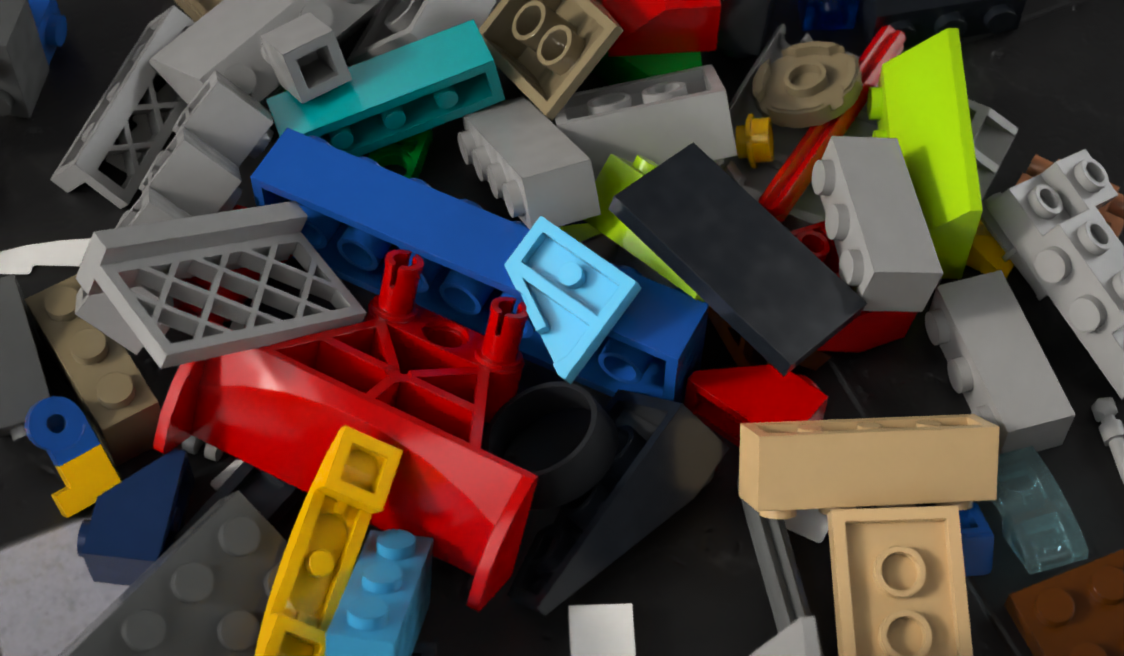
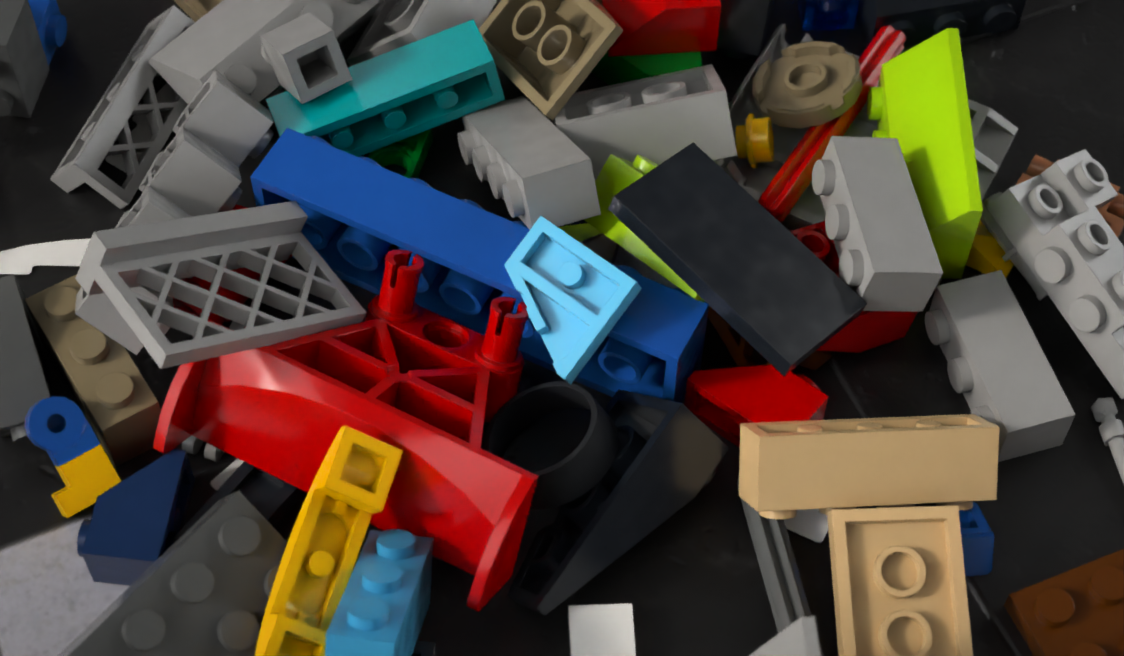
(1036, 513): clear light blue slope -> none

